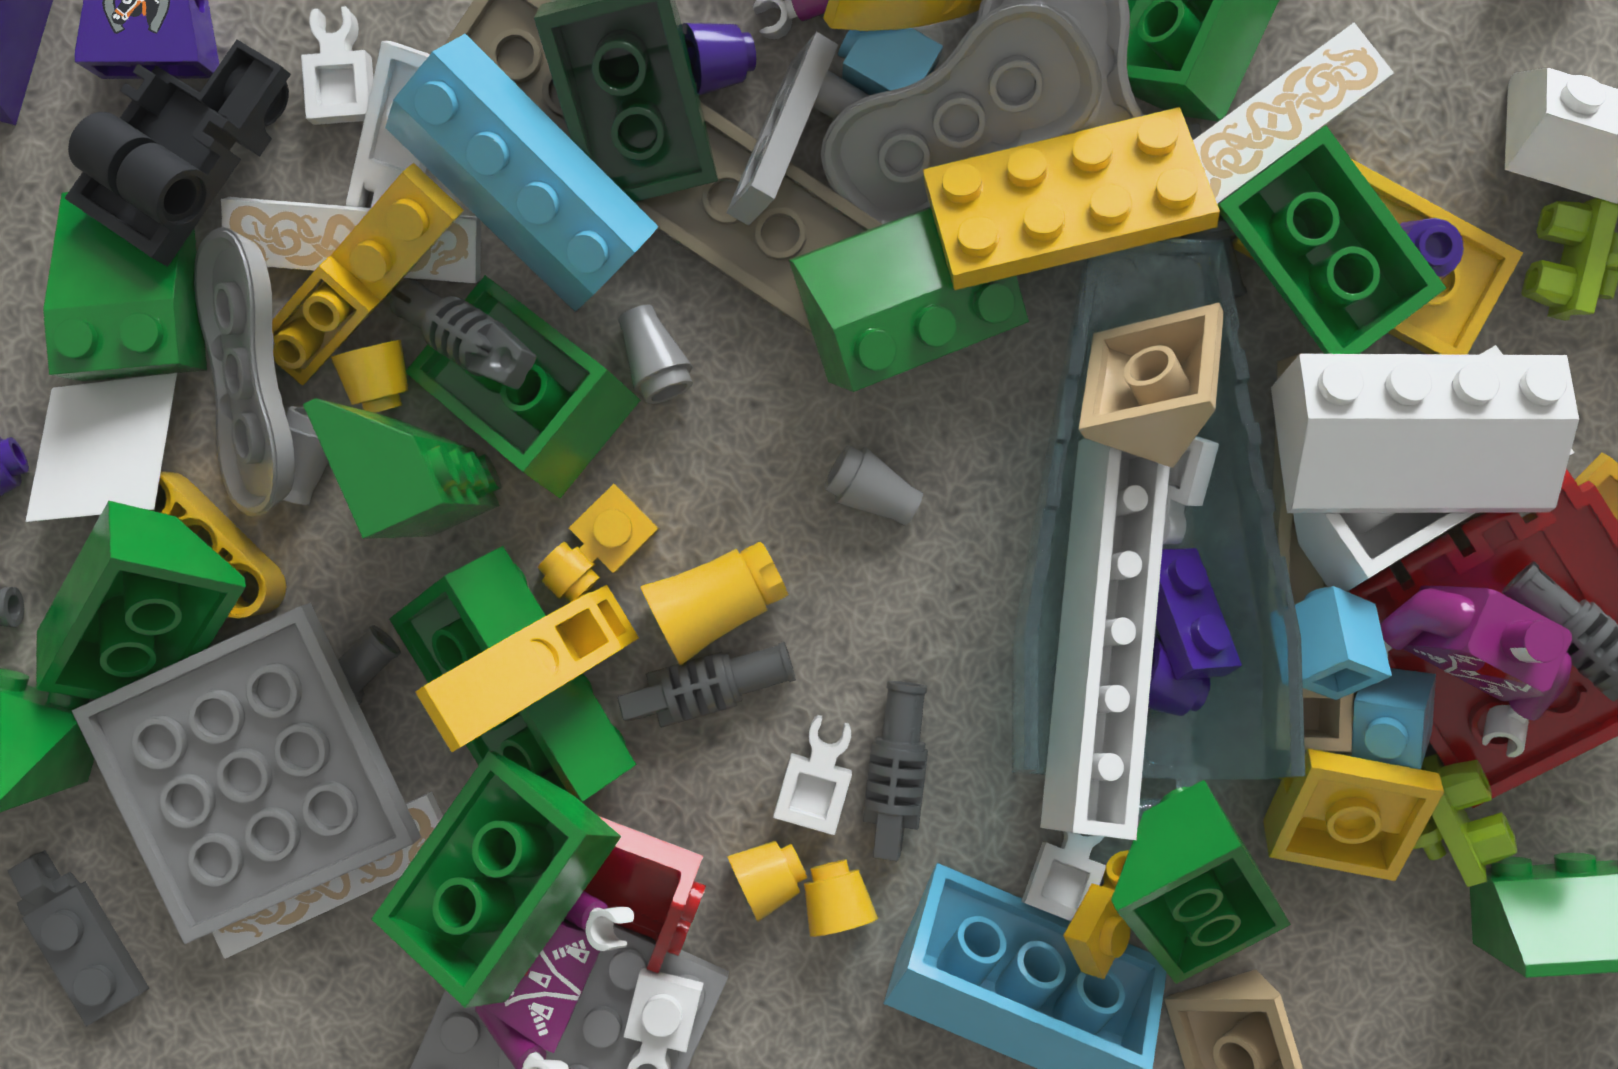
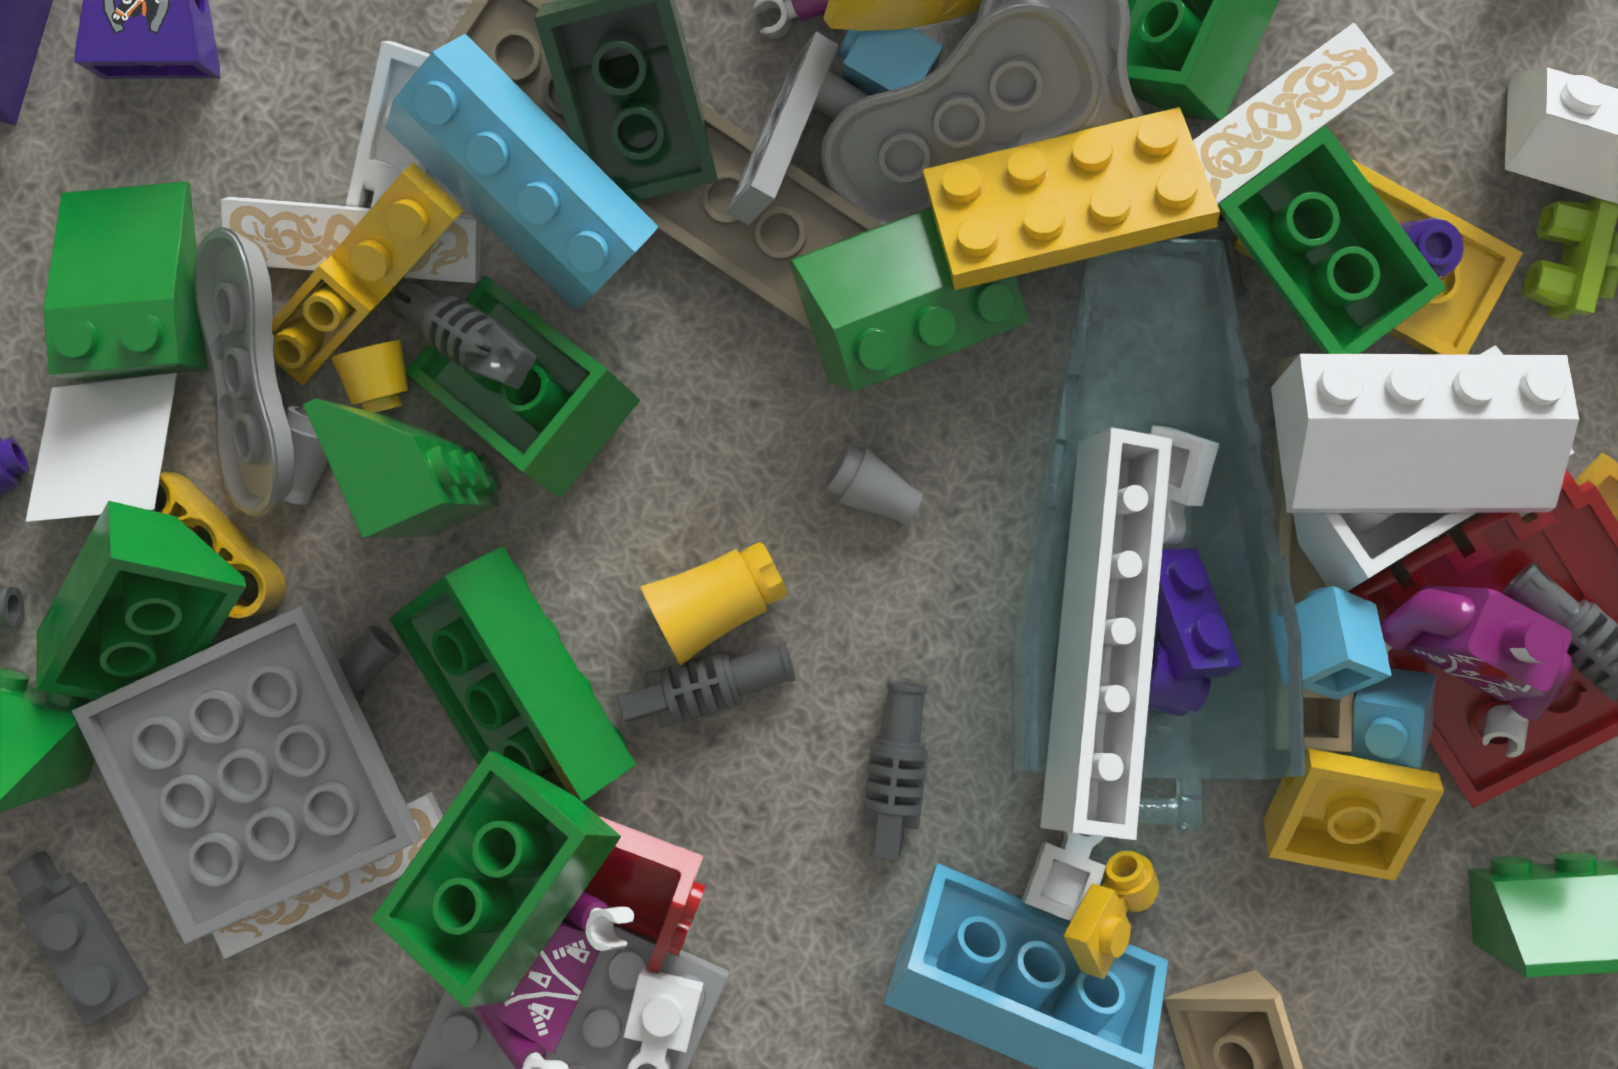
(171, 148): black plate -> none
(337, 78): white plate -> none
(526, 667): yellow slope -> none
(610, 532): yellow plate -> none
(654, 358): light grey cone -> none
(719, 55): dark purple hat -> none
(768, 876): yellow hat -> none
(814, 786): white plate -> none
(837, 899): yellow hat -> none
(1153, 383): tan slope -> none
(1193, 885): green slope -> none
(1469, 842): lime hips -> none

